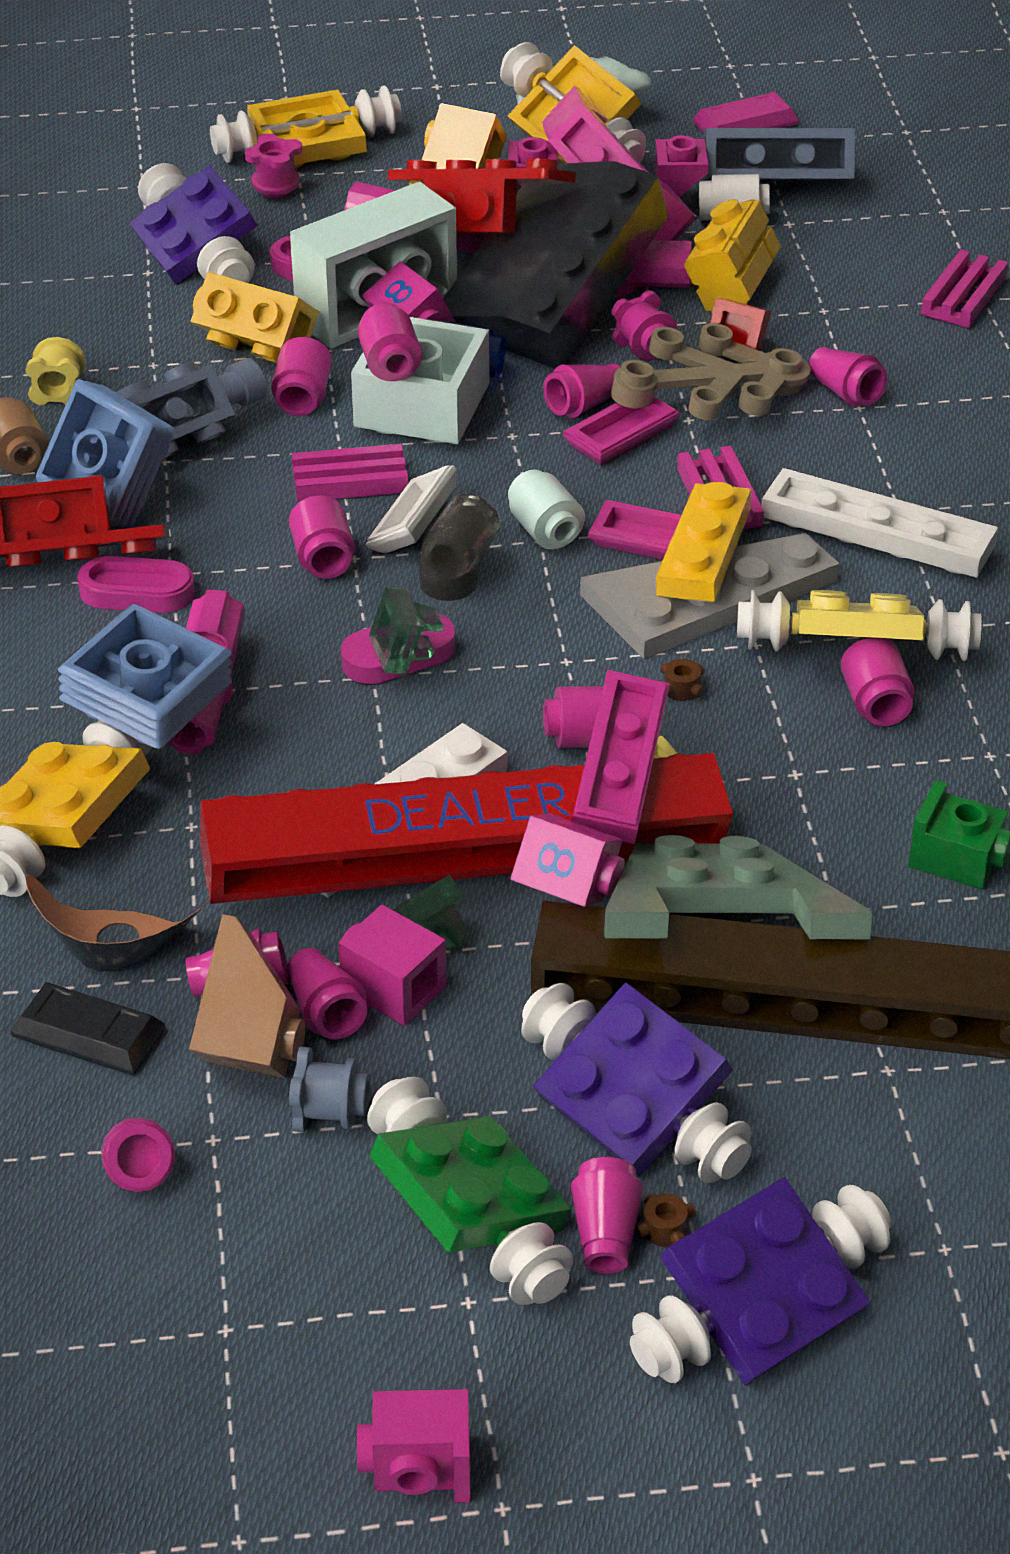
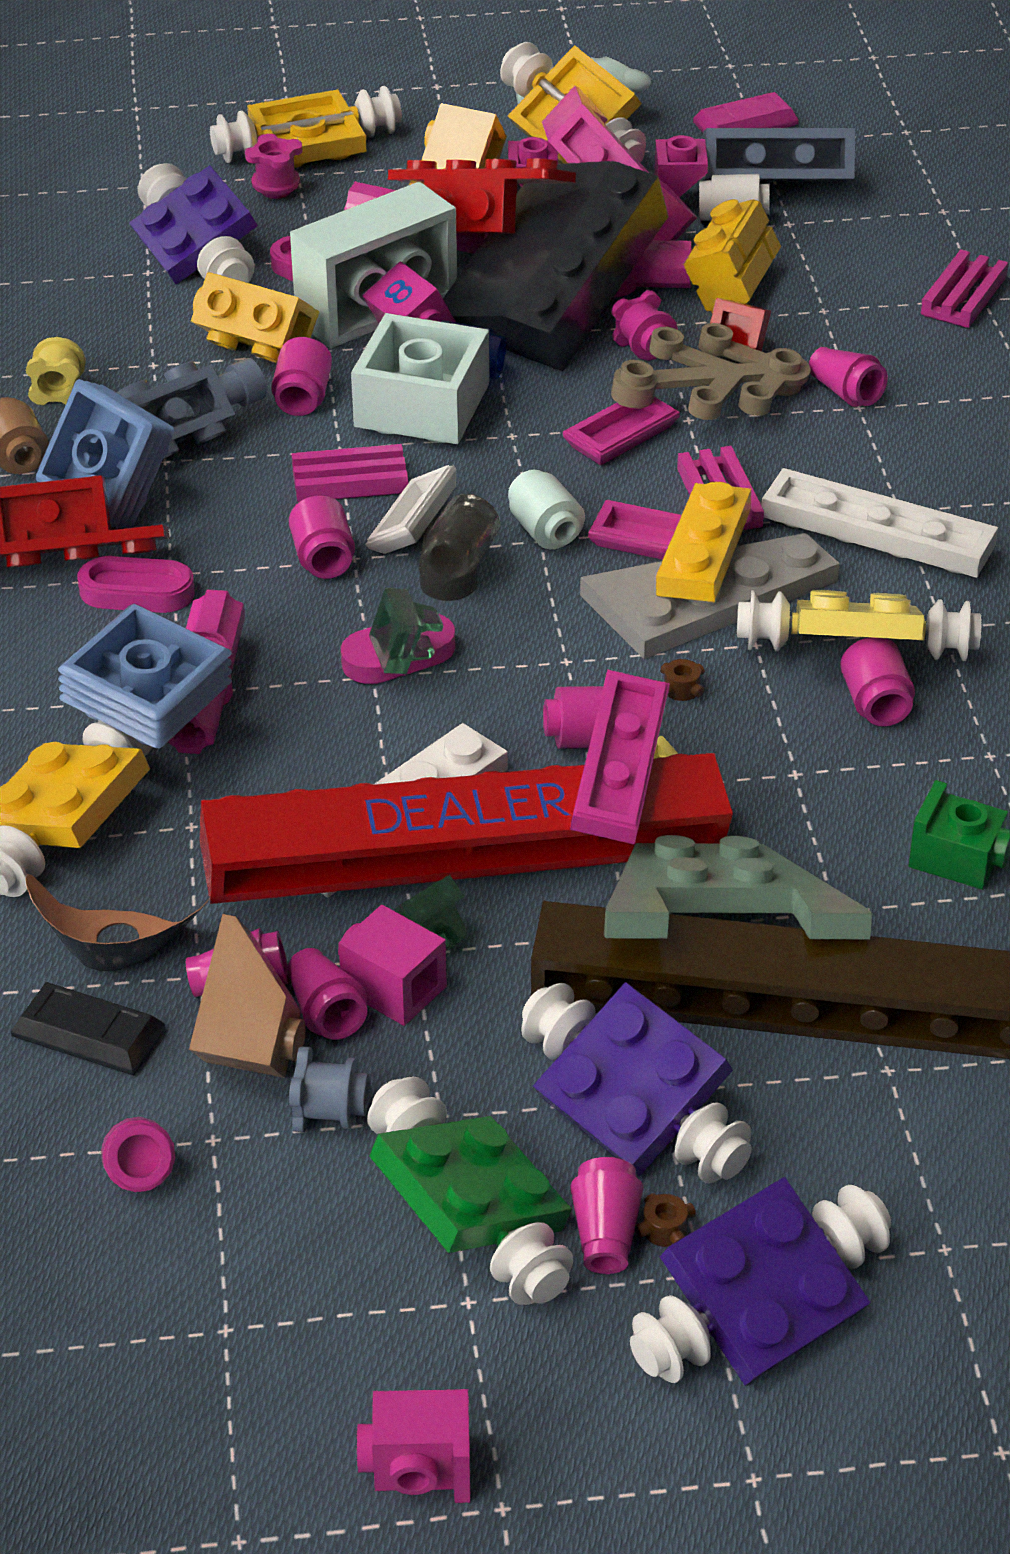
(389, 342): dark pink brick -> none
(568, 860): brick -> none
(578, 388): dark pink cone -> none

